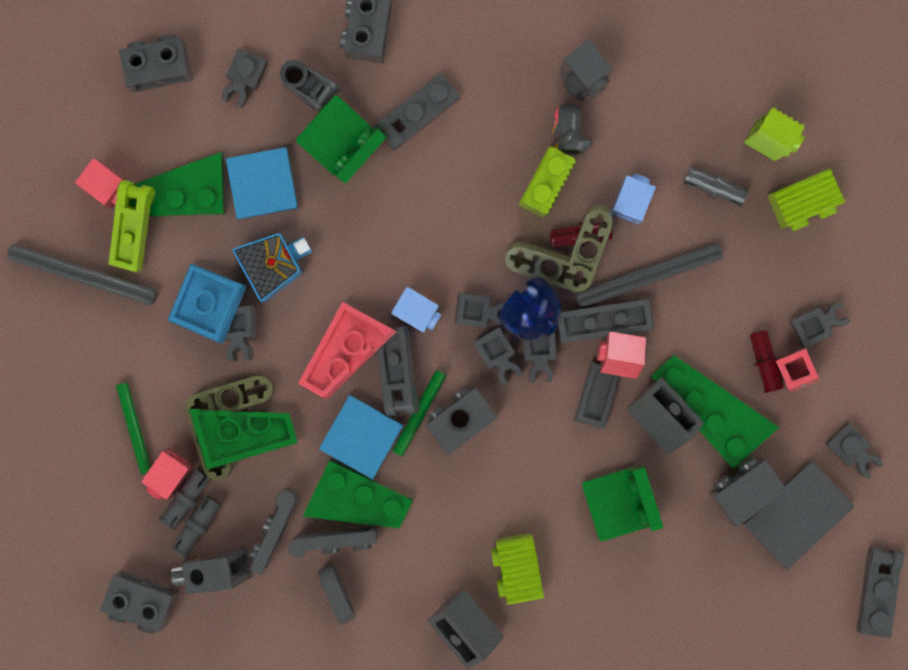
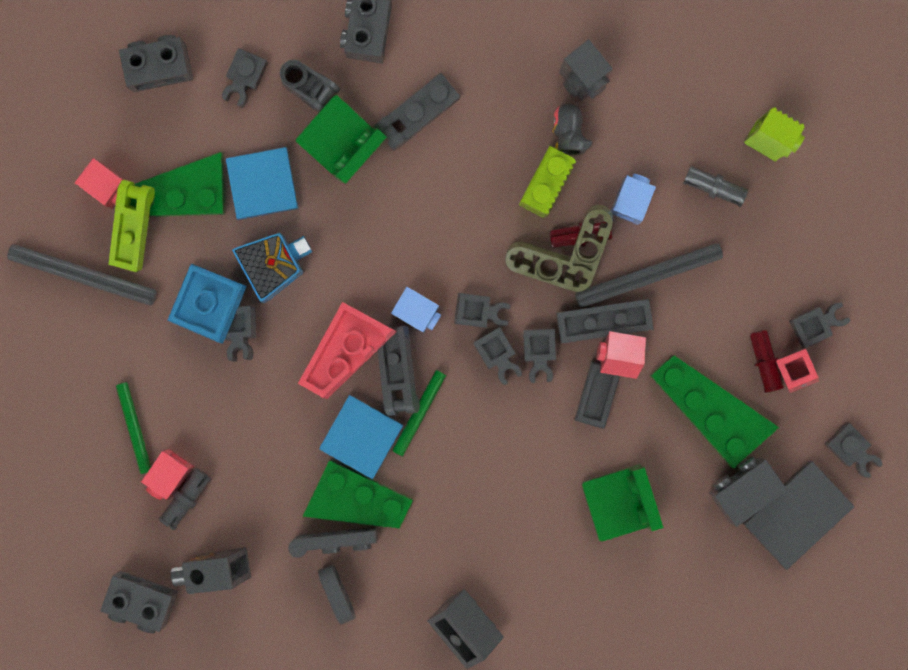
(196, 526): dark grey pin -> none
(214, 400): olive beam -> none
(235, 436): green wing -> none
(273, 528): dark grey plate -> none
(451, 436): dark grey brick -> none
(518, 568): lime brick -> none
(533, 311): clear blue cylinder -> none
(665, 416): dark grey brick -> none
(806, 199): lime brick -> none
(879, 592): dark grey plate -> none

